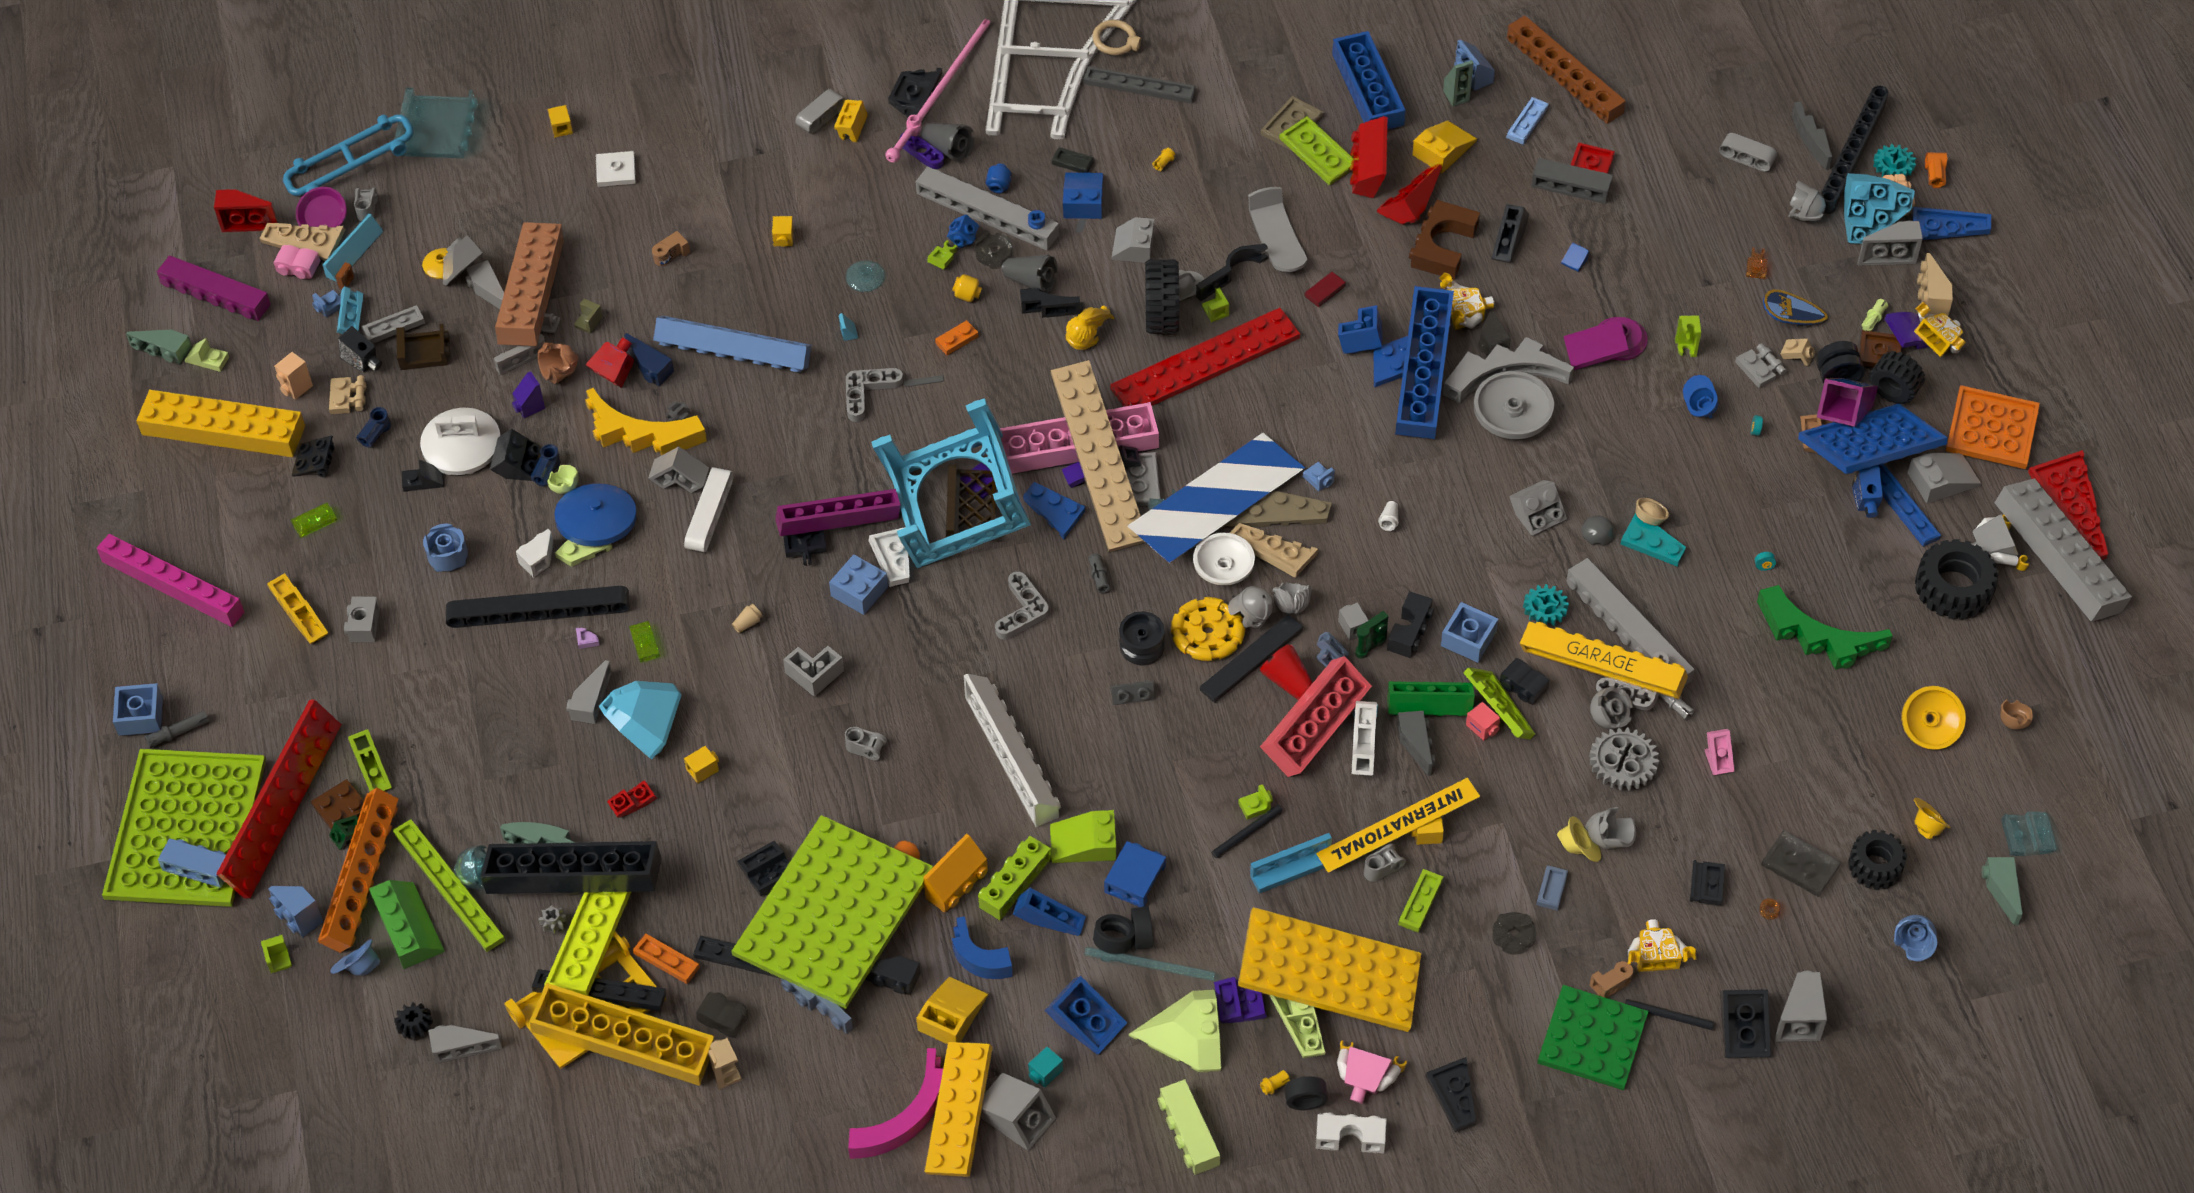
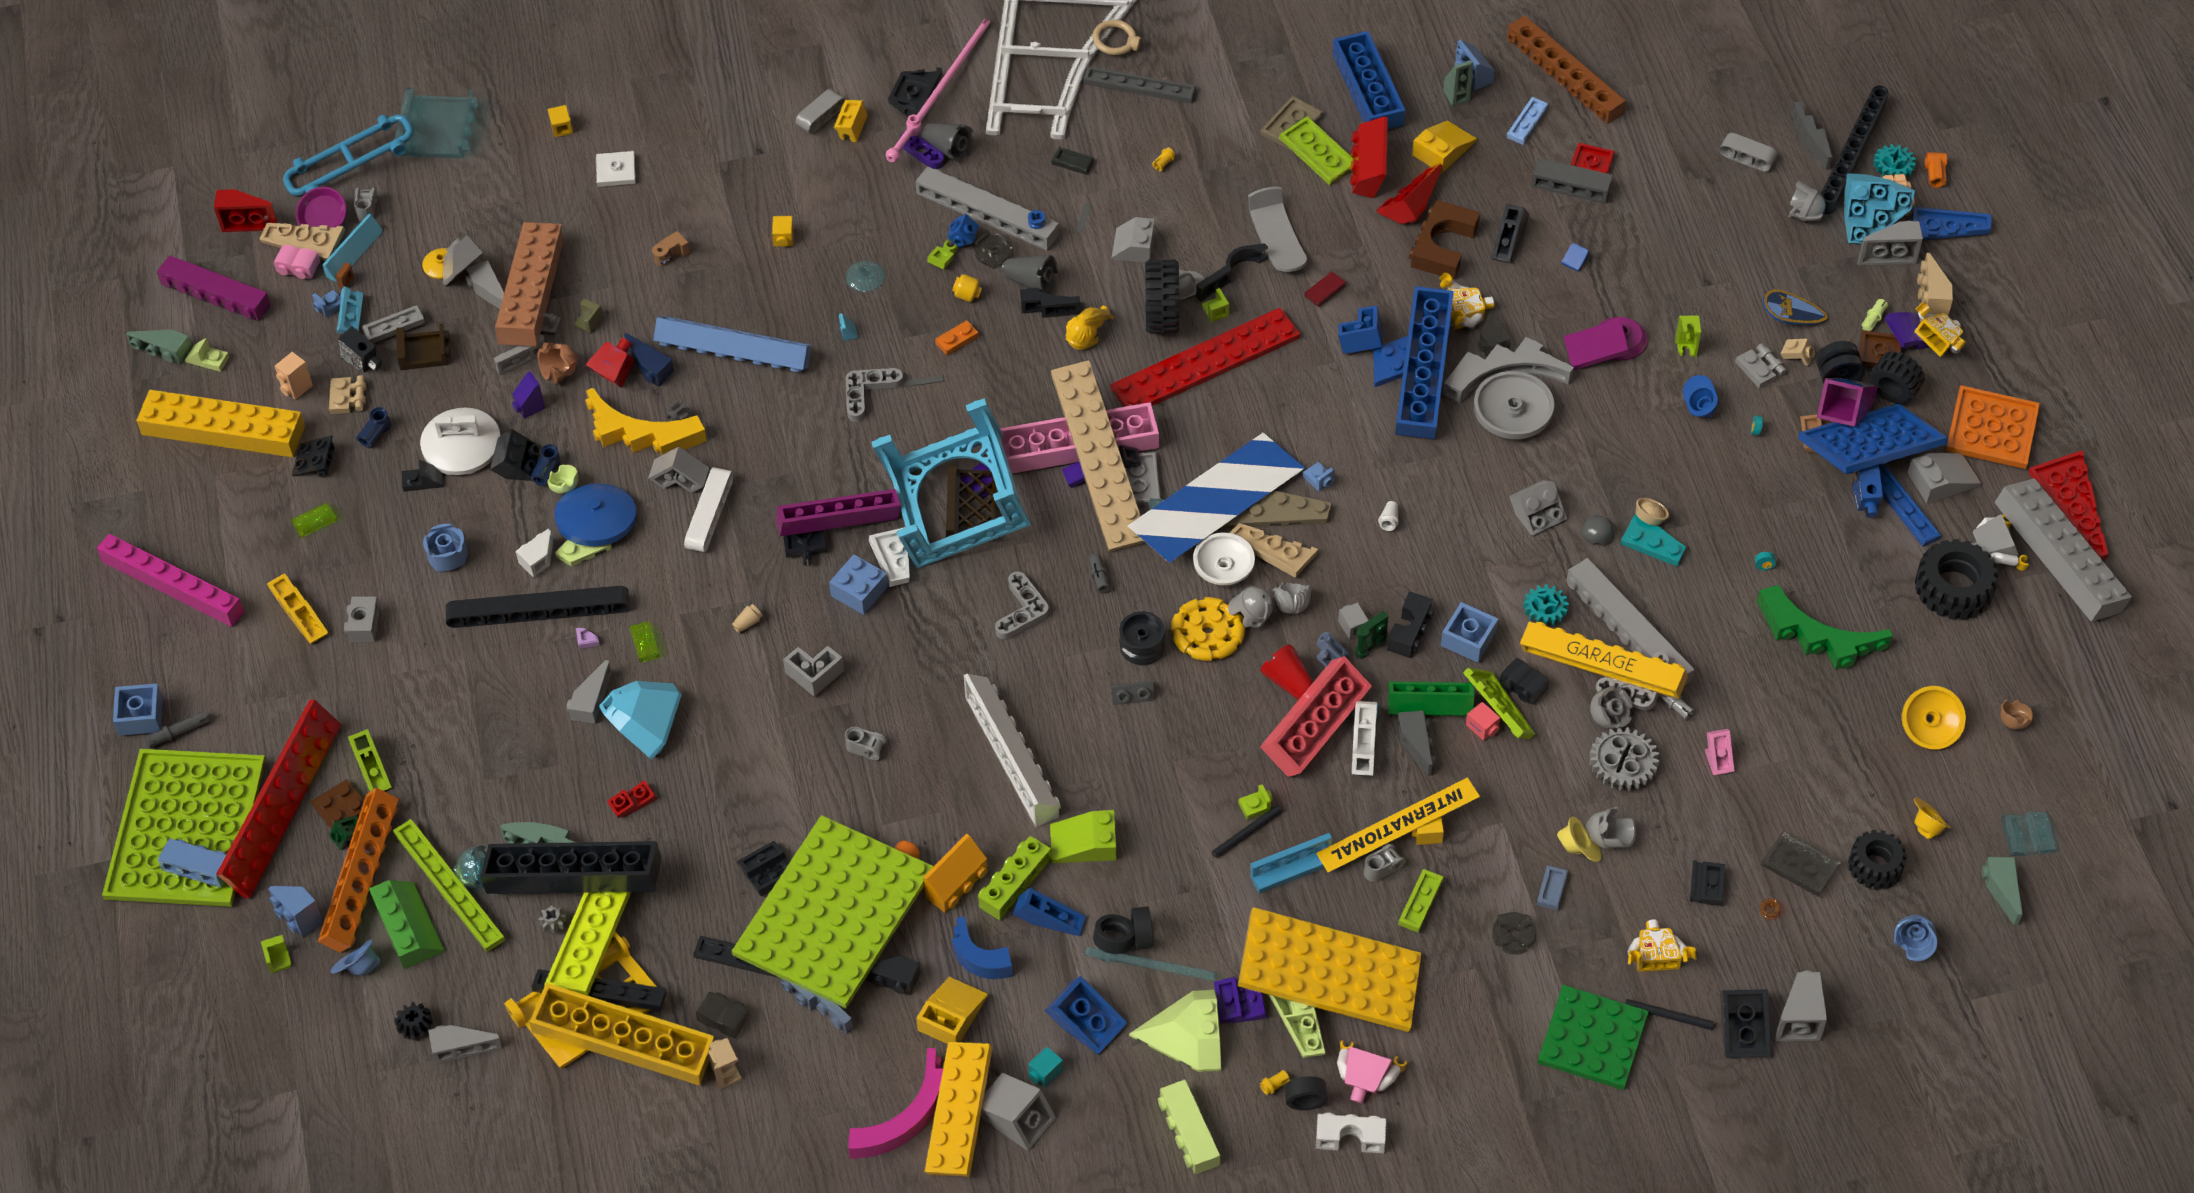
(666, 958): orange plate -> none
(701, 764): yellow brick -> none
(998, 178): blue head -> none
(1056, 509): blue wing -> none
(1083, 195): blue slope -> none
(1134, 874): blue panel -> none
(1251, 658): black tile -> none
(1454, 1094): black wing -> none
(1612, 981): medium nougat leg -> none
(1756, 265): clear orange plate -> none

